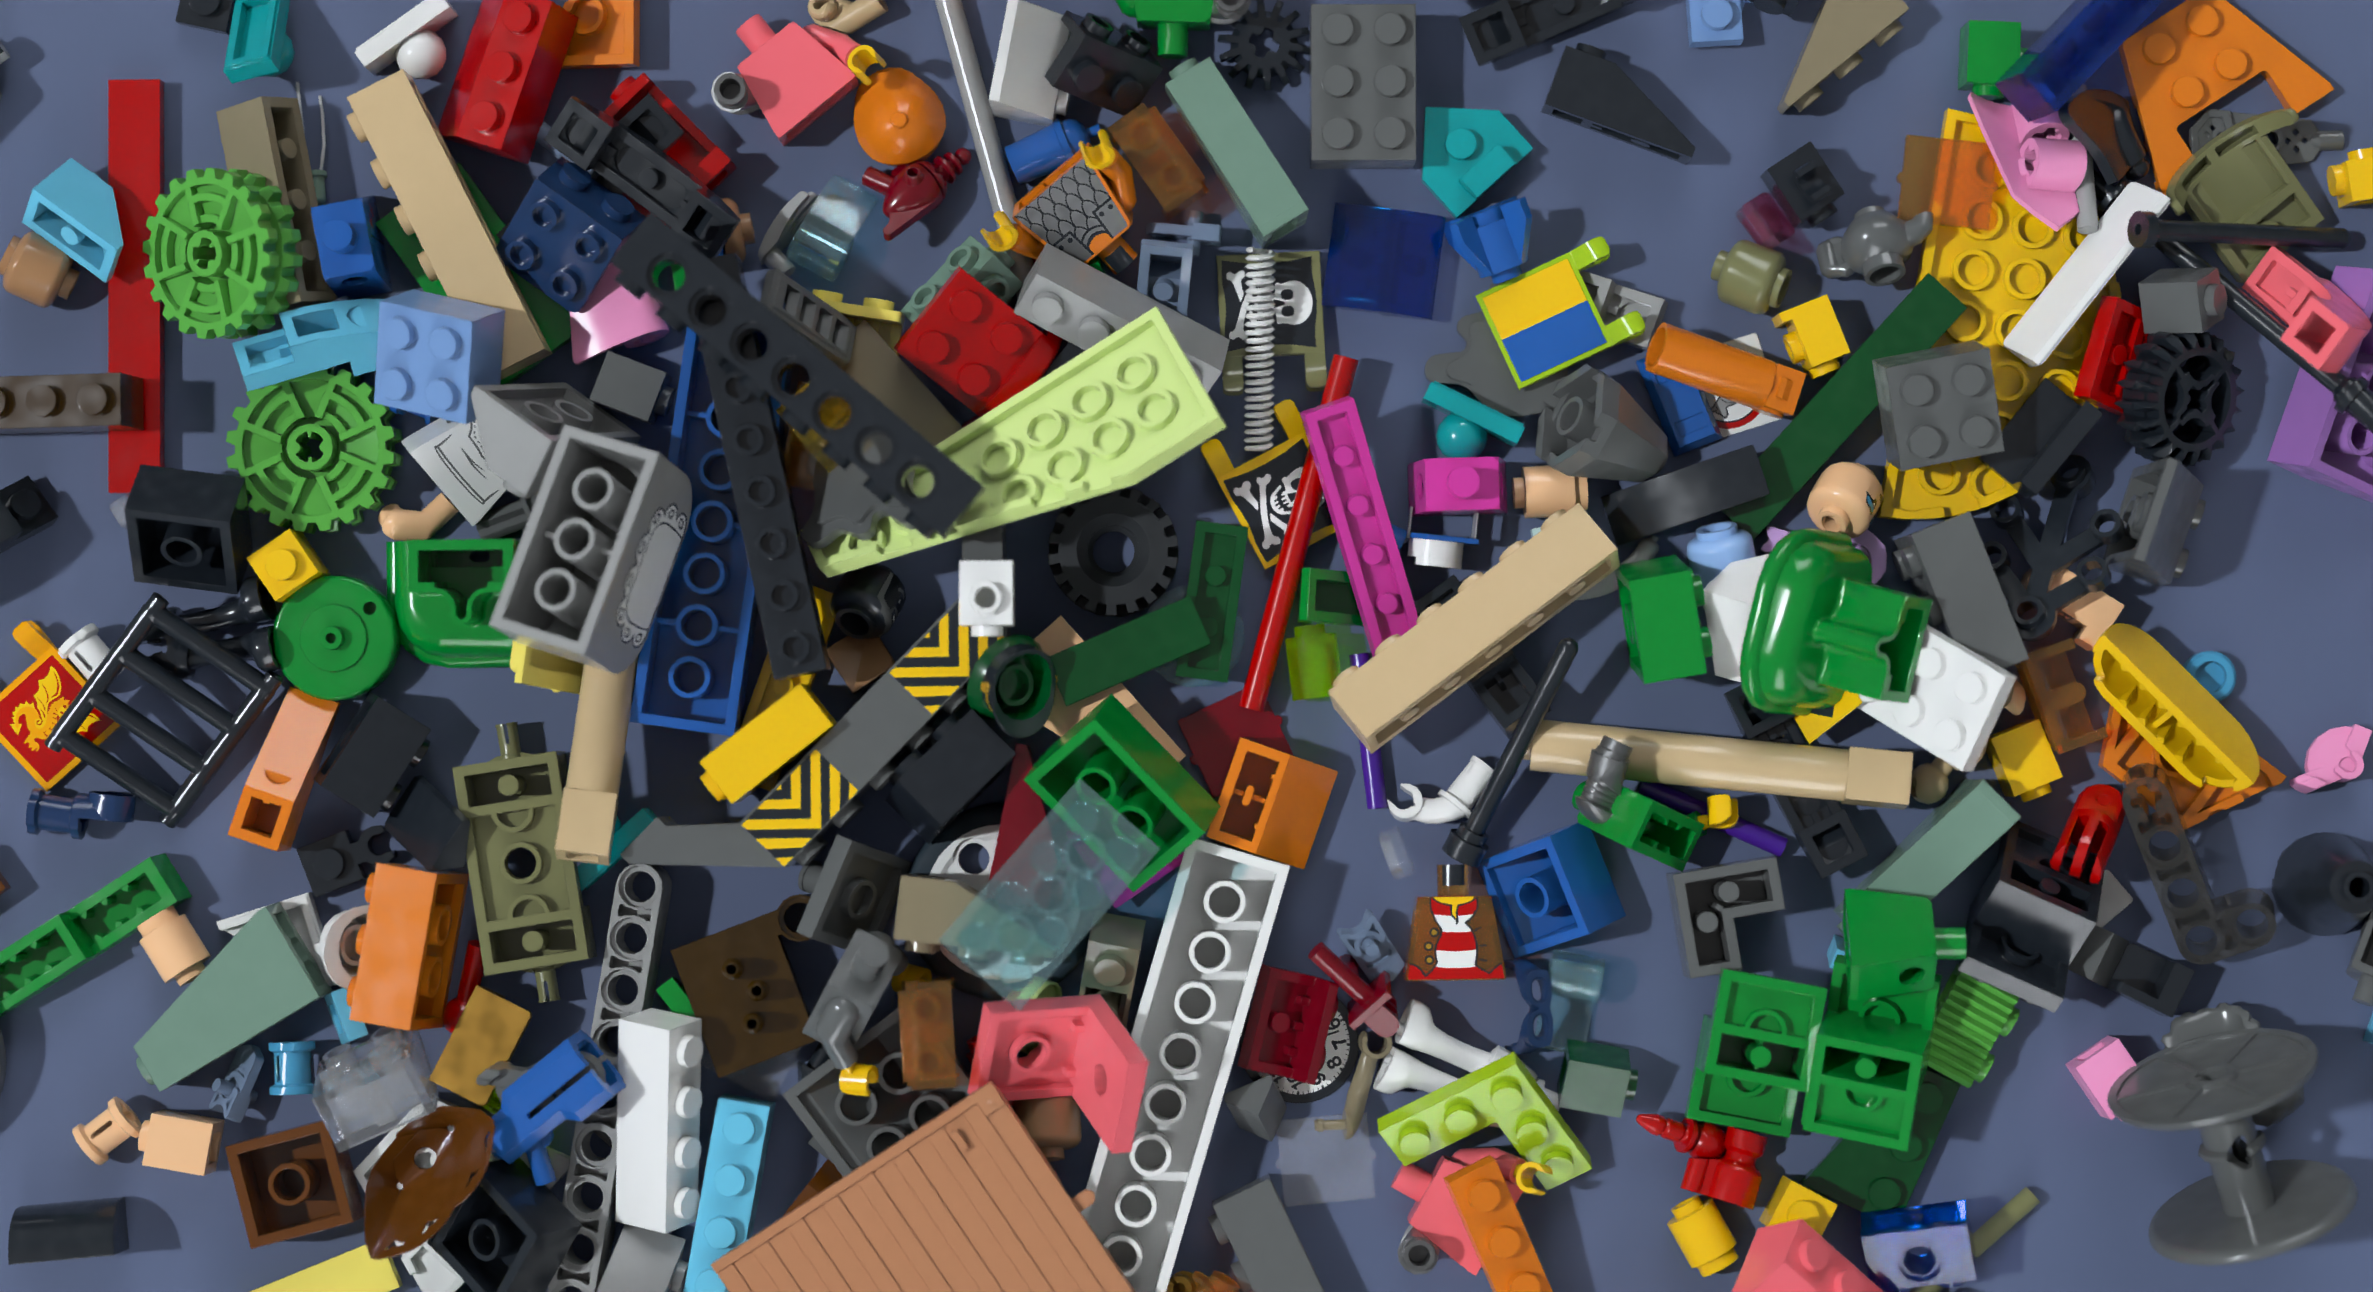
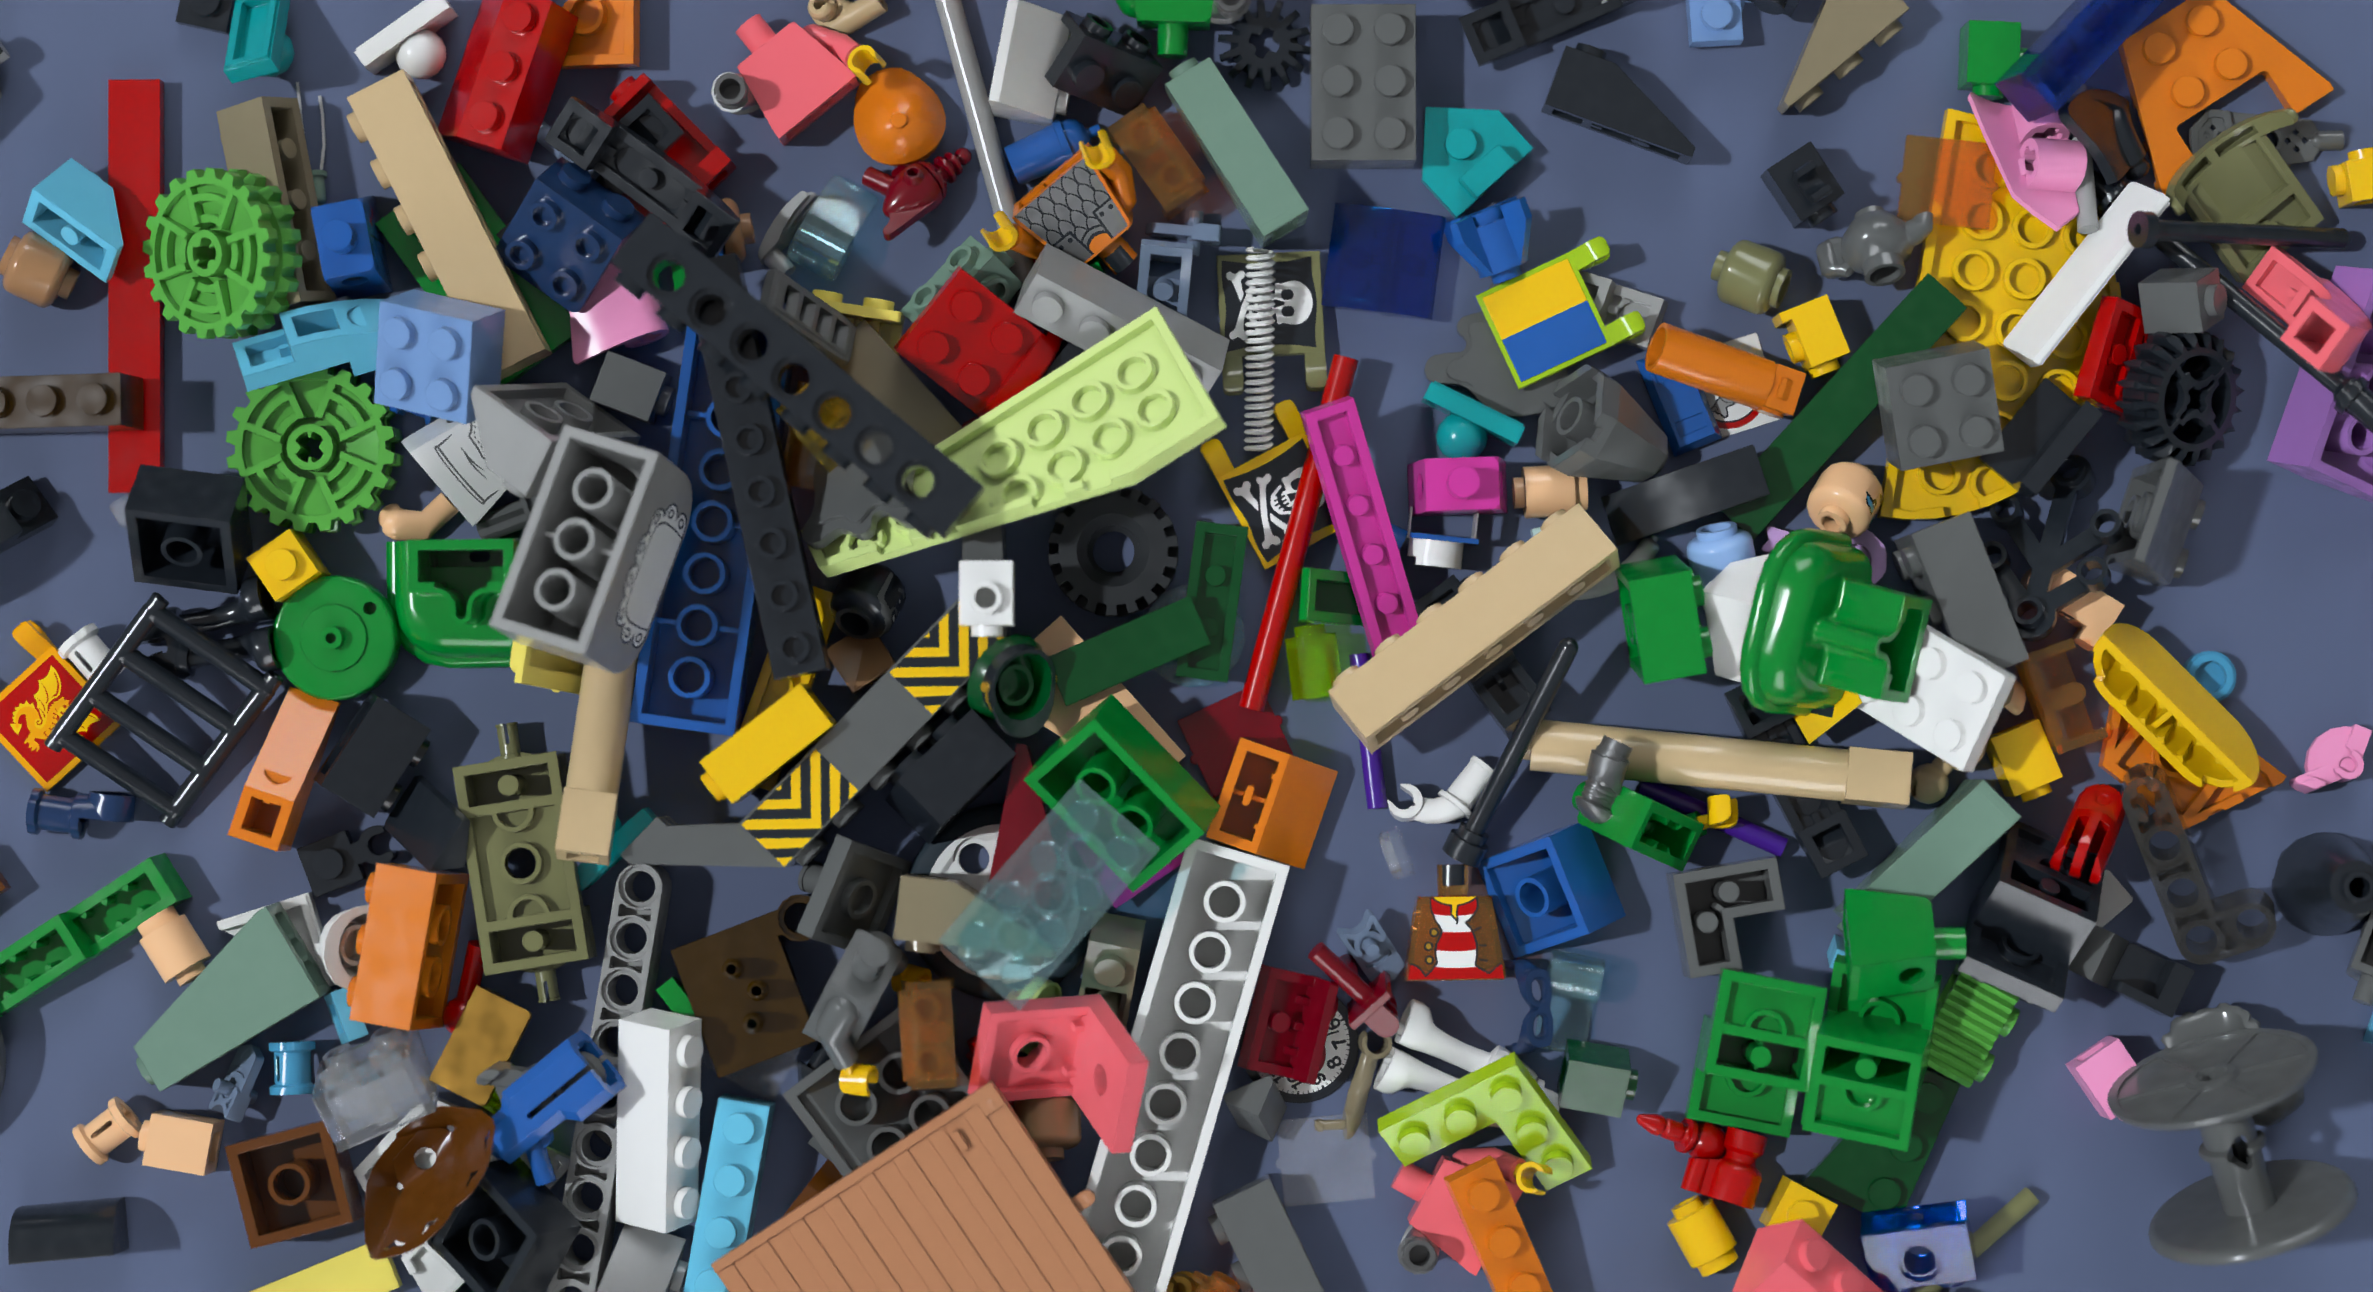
(1765, 221): clear pink slope -> none

